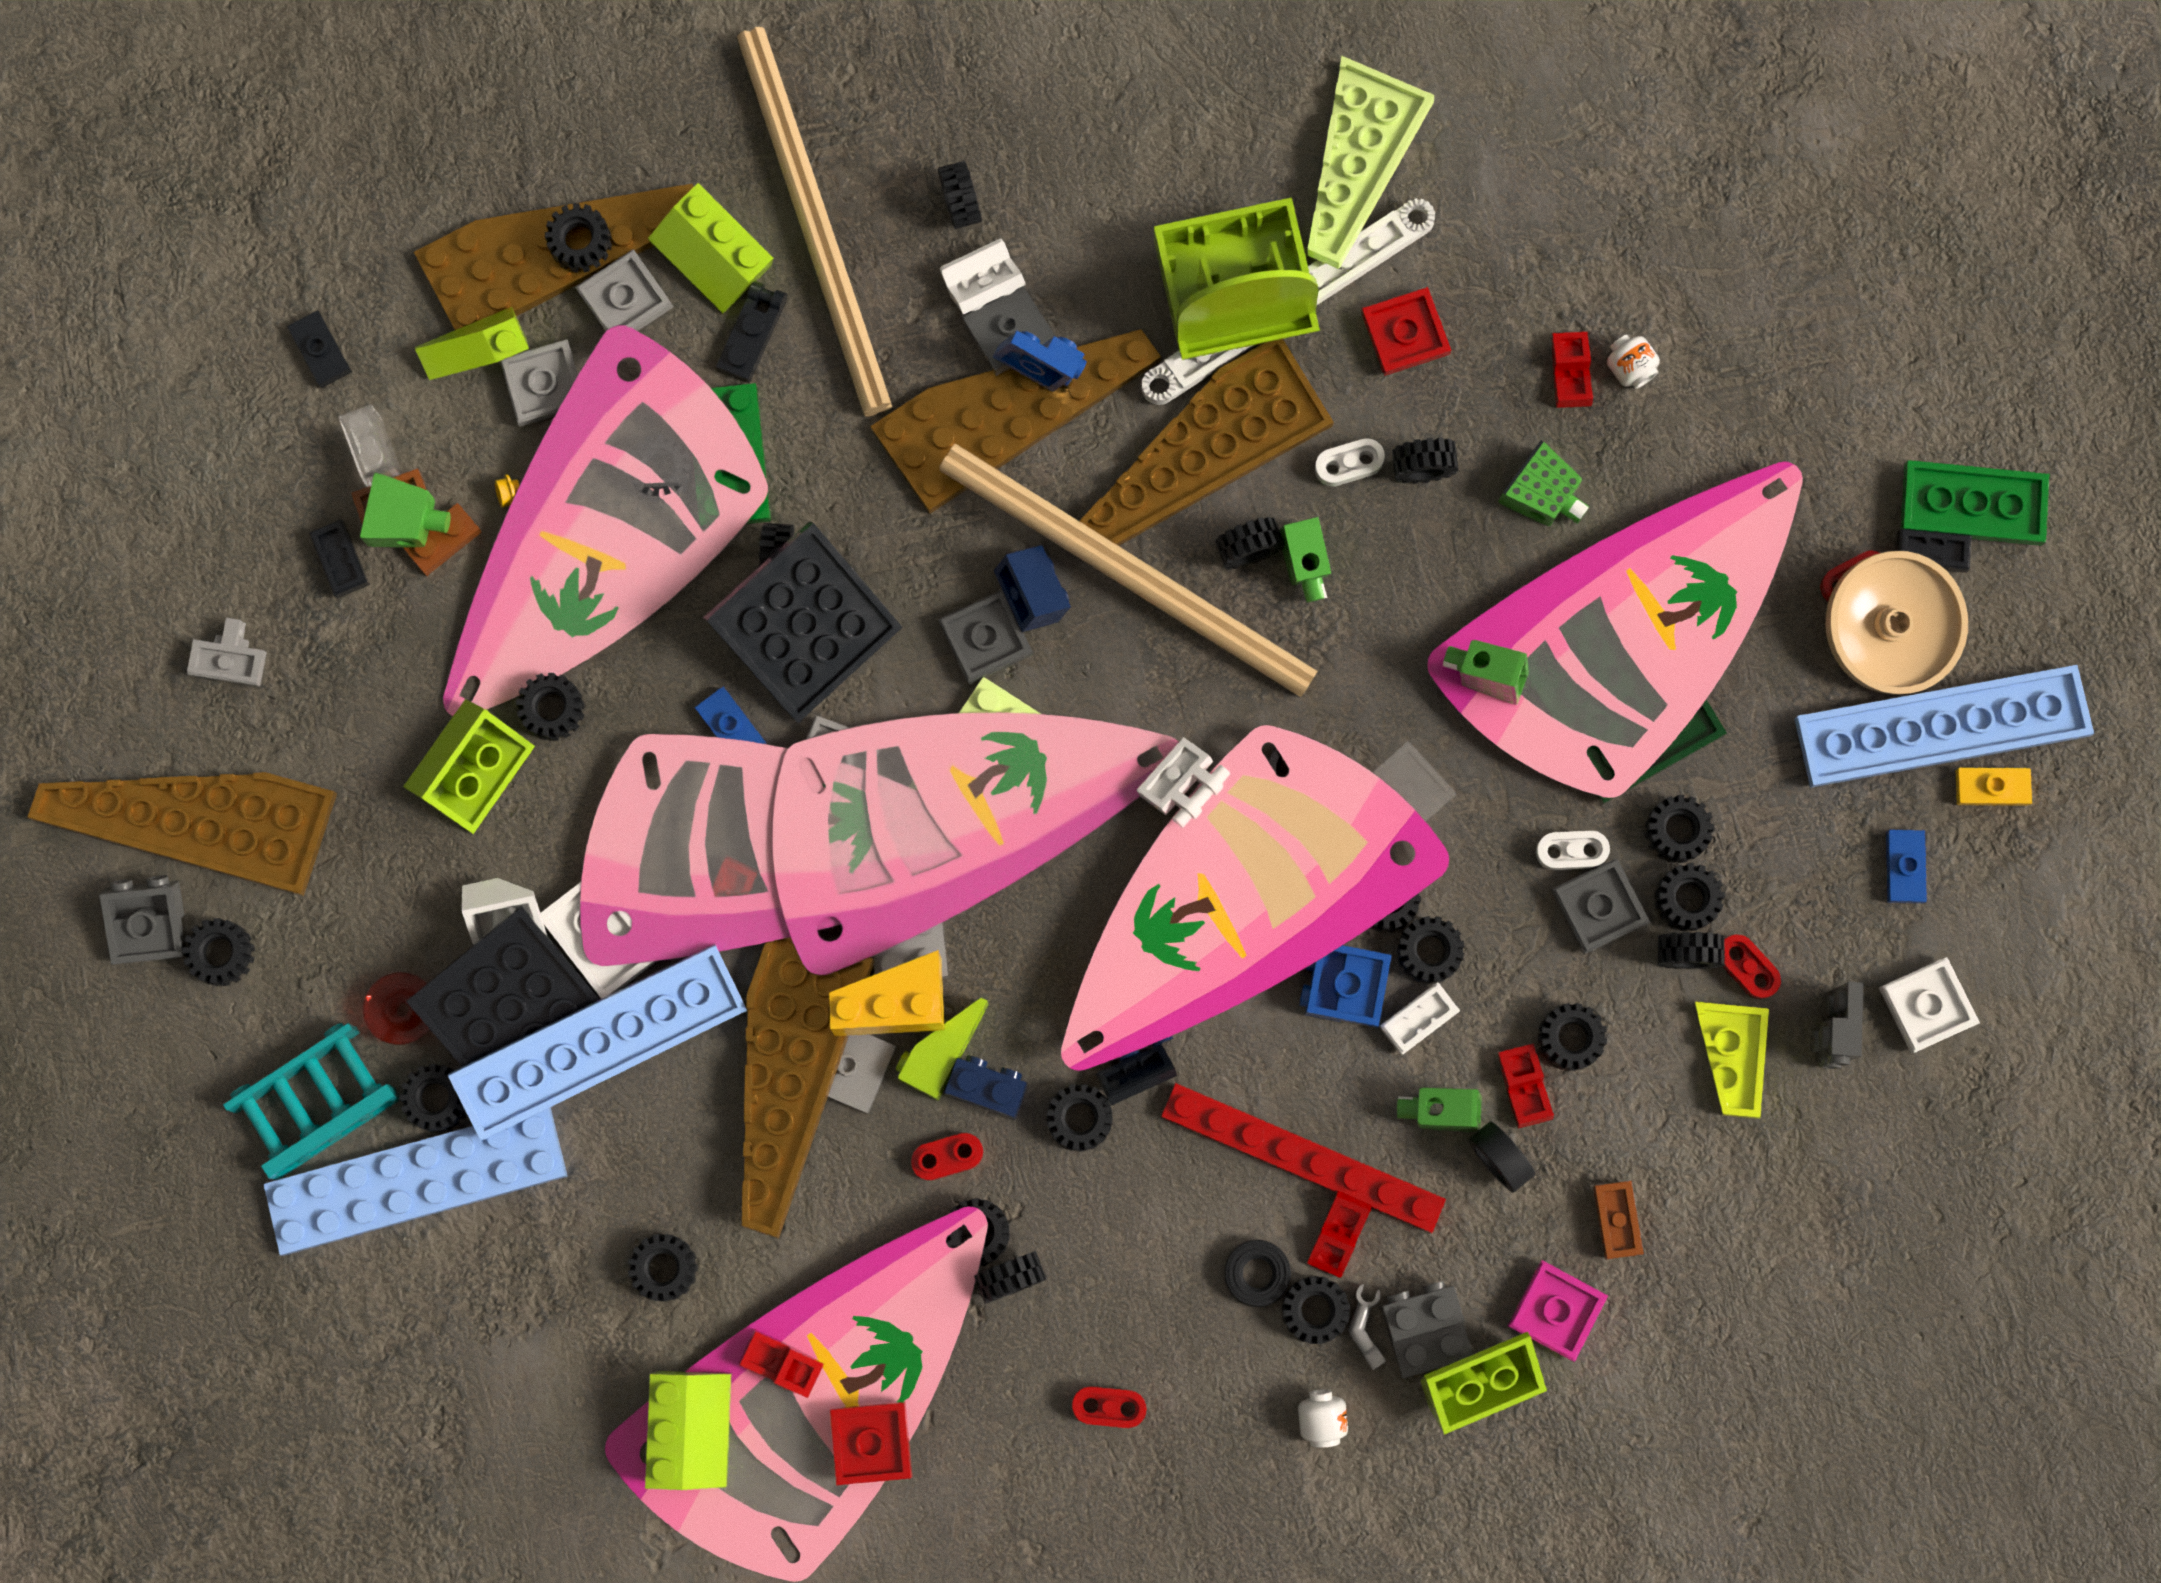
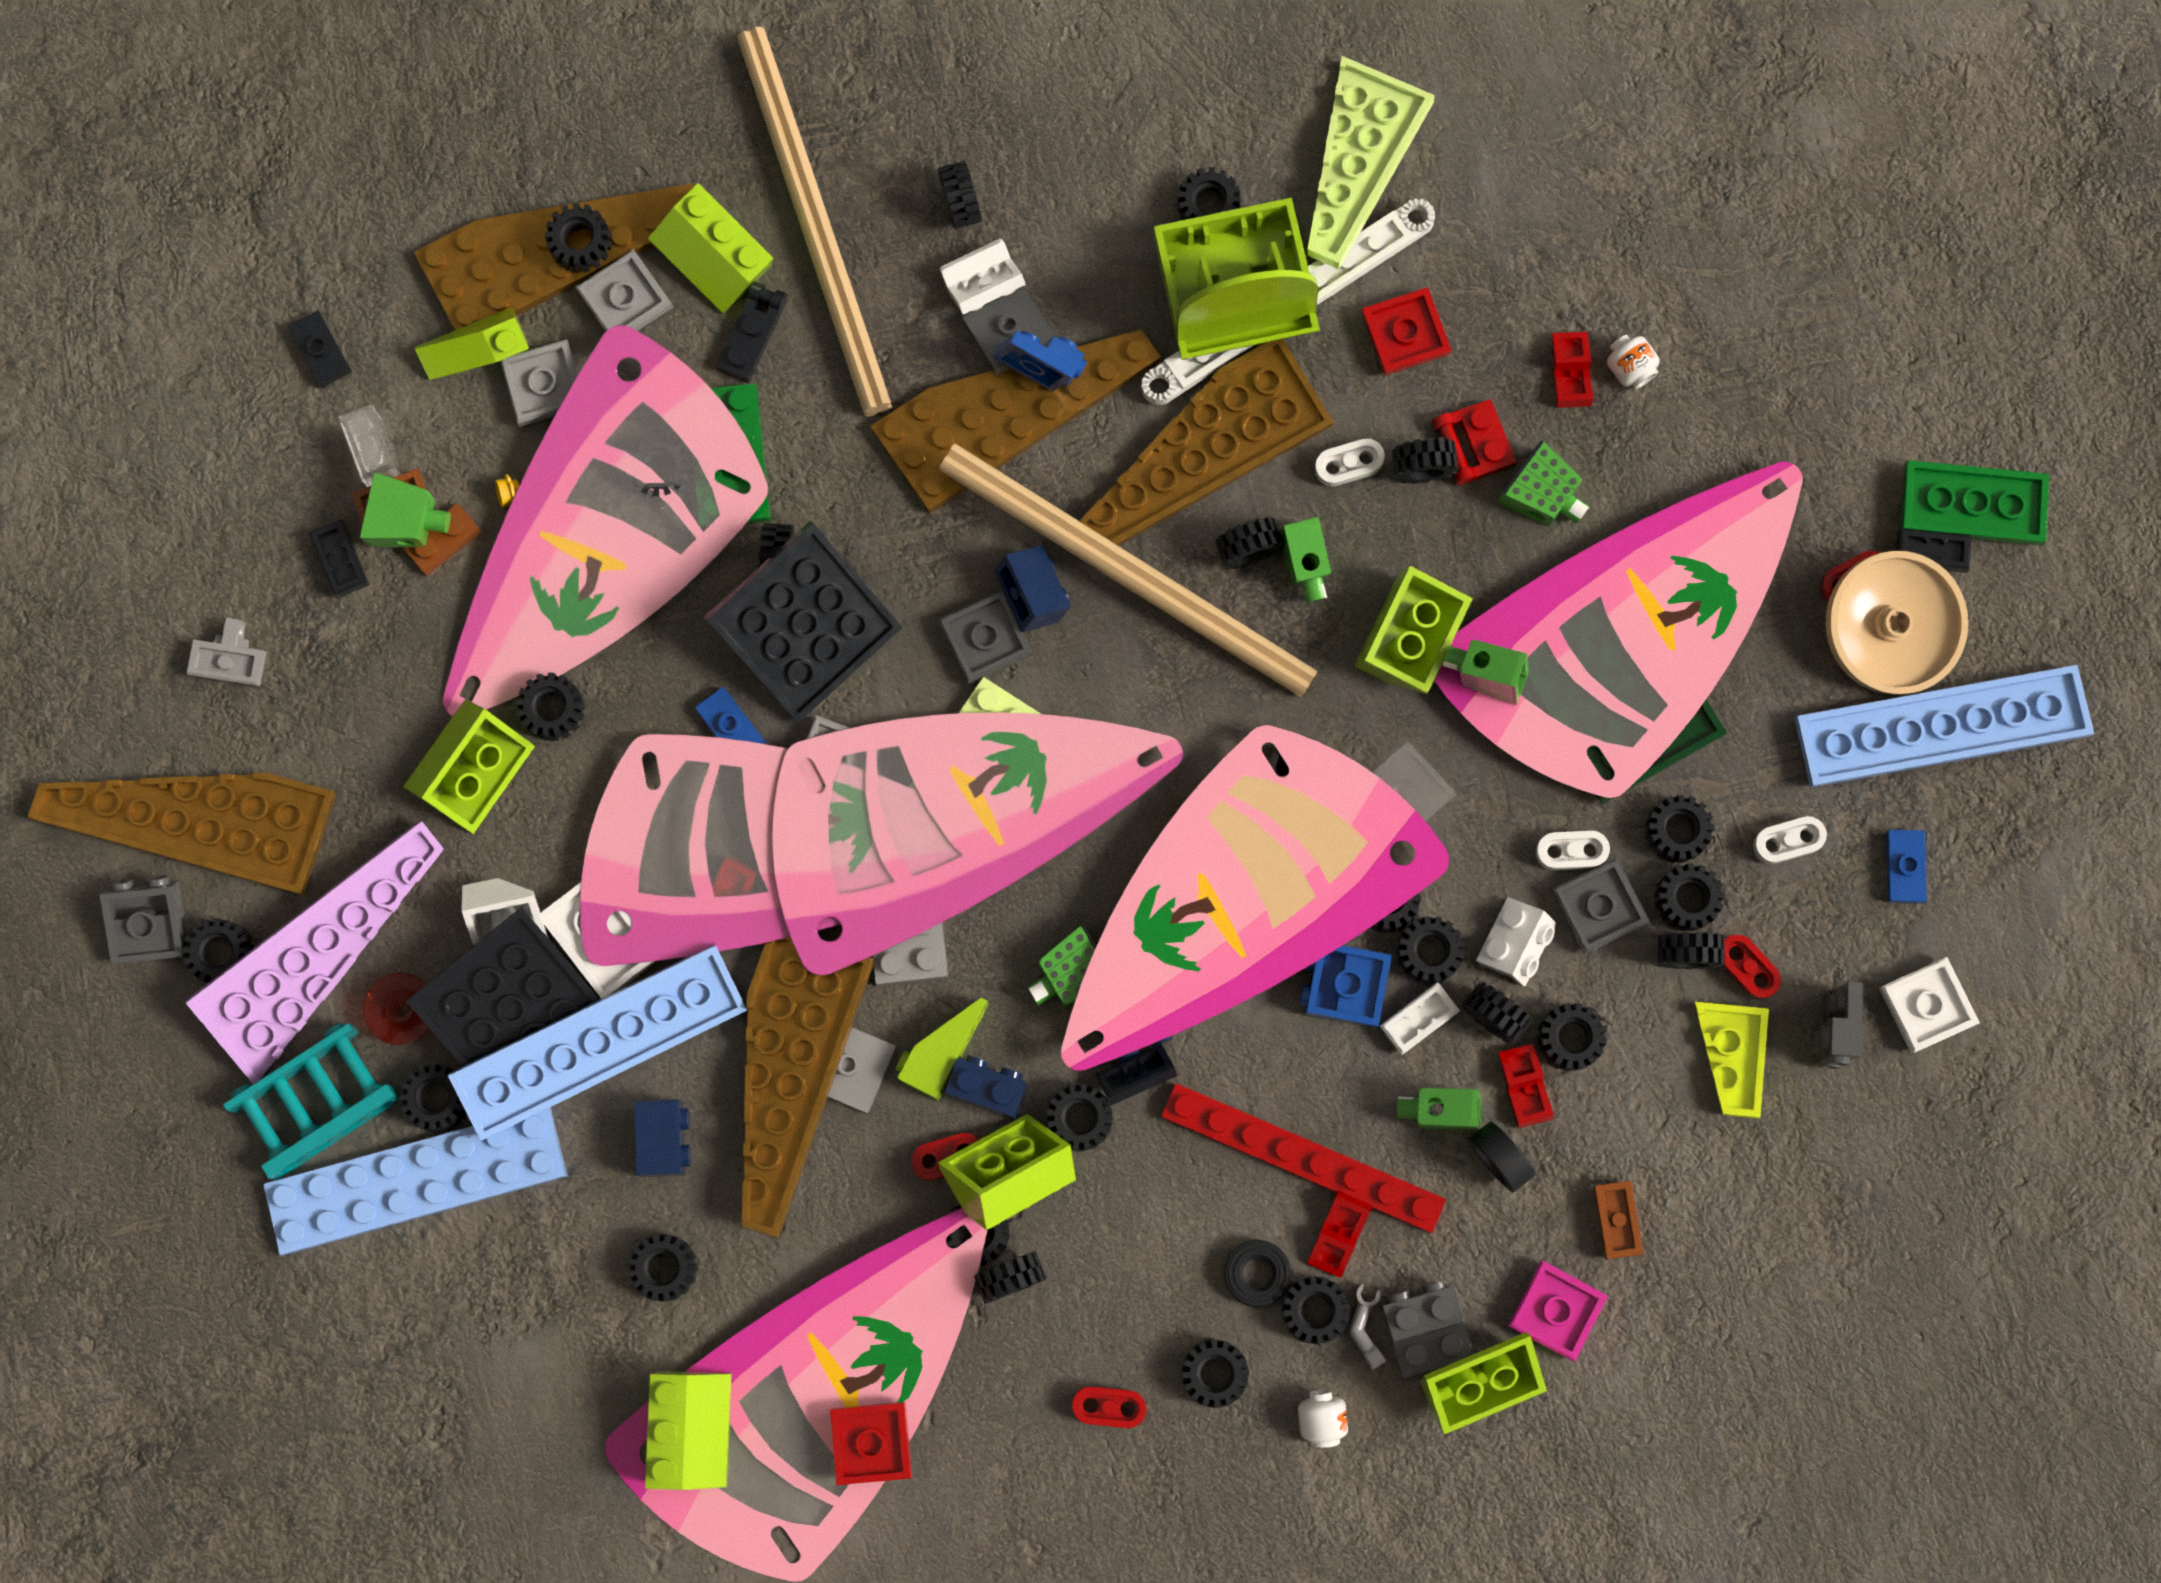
(281, 981): none -> lavender wing
(661, 1138): none -> dark blue brick
(781, 1363): red slope -> none
(891, 1001): yellow wedge -> none
(1008, 1170): none -> lime slope
(1064, 969): none -> bright green torso
(1174, 778): white plate -> none
(1192, 1373): none -> black tyre
(1207, 182): none -> black tyre
(1413, 631): none -> lime slope
(1484, 437): none -> red plate
(1497, 1013): none -> black tyre
(1517, 941): none -> white bracket
(1788, 840): none -> white plate
(1994, 786): yellow plate -> none

